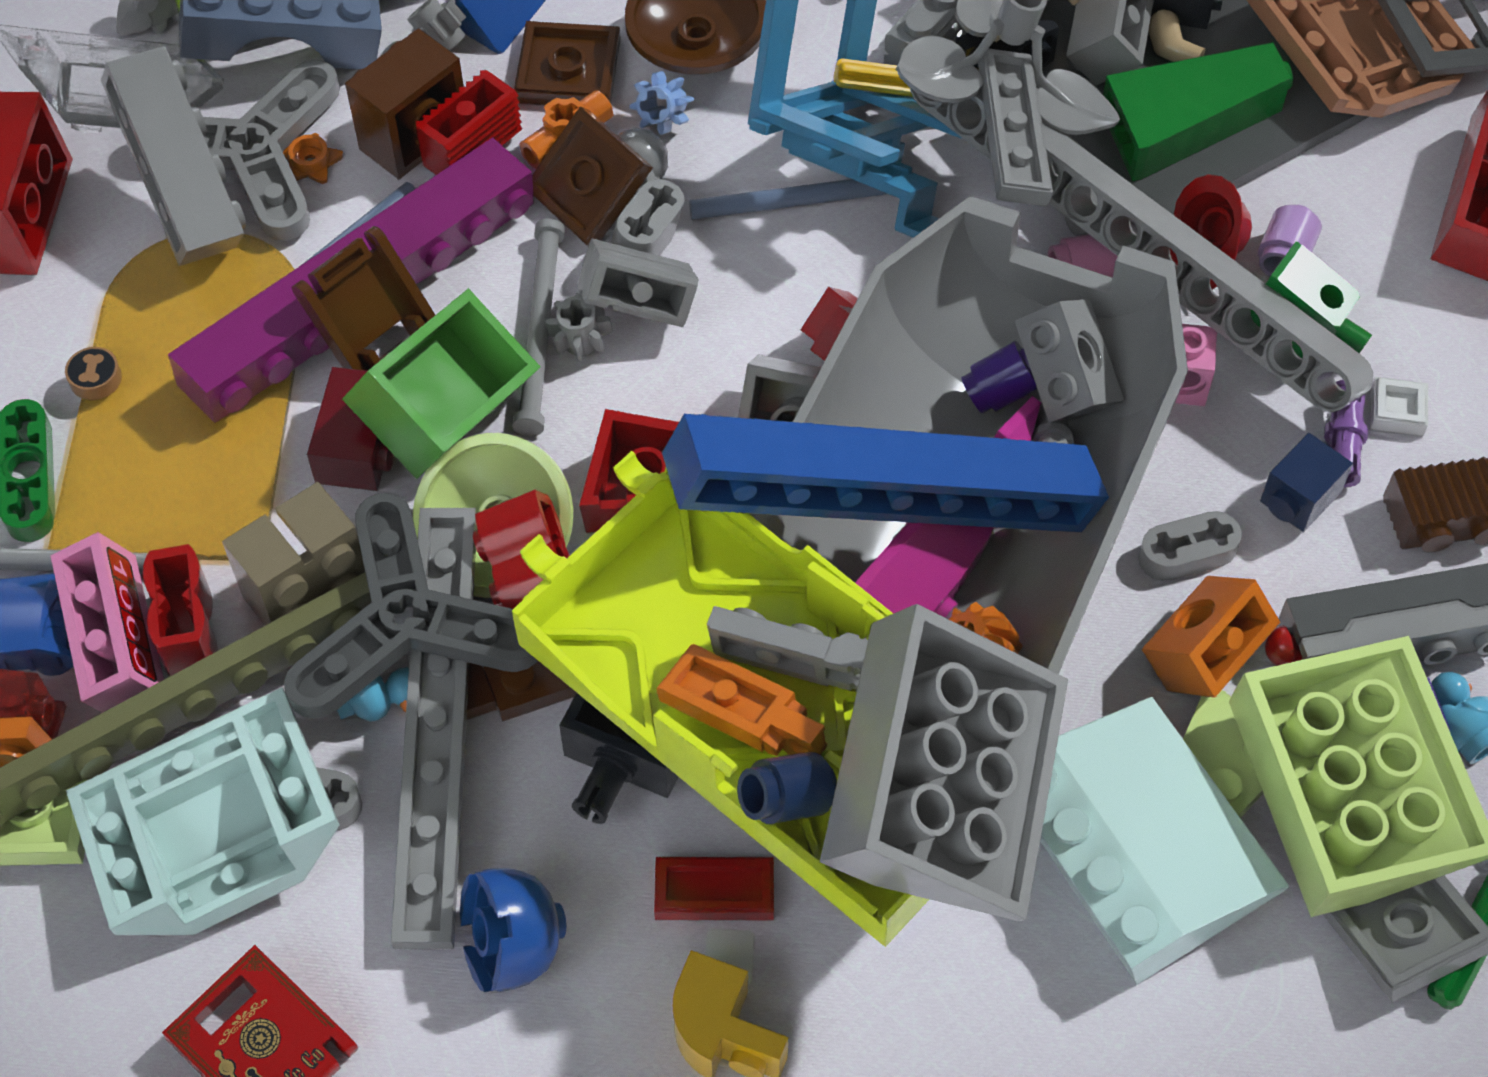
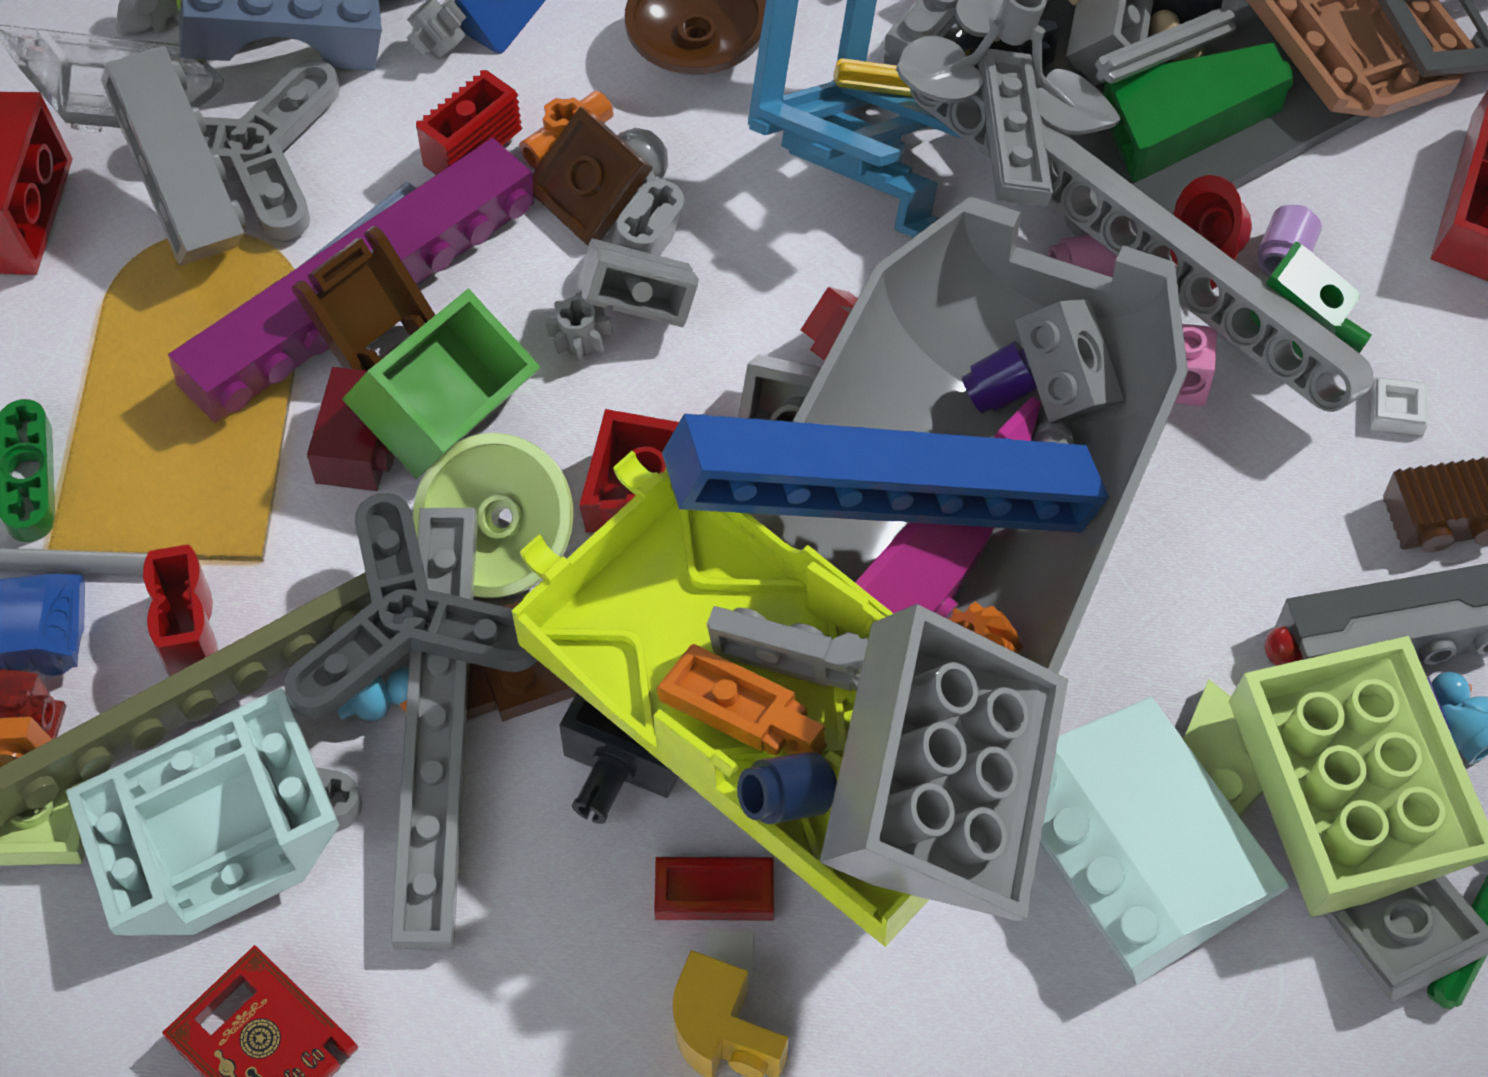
(93, 373): tile -> none
(105, 621): bright pink brick -> none
(270, 570): dark tan piece -> none
(311, 147): orange plate -> none
(395, 94): reddish brown brick -> none
(505, 532): red brick -> none
(512, 928): blue cylinder -> none
(548, 234): light grey bar -> none
(566, 61): reddish brown tile -> none
(647, 102): light blue gear -> none
(780, 198): sand blue piece -> none
(1165, 46): none -> light grey axle
(1191, 549): light grey beam -> none
(1211, 636): orange brick -> none
(1305, 482): dark blue brick -> none
(1347, 434): medium lavender pin -> none

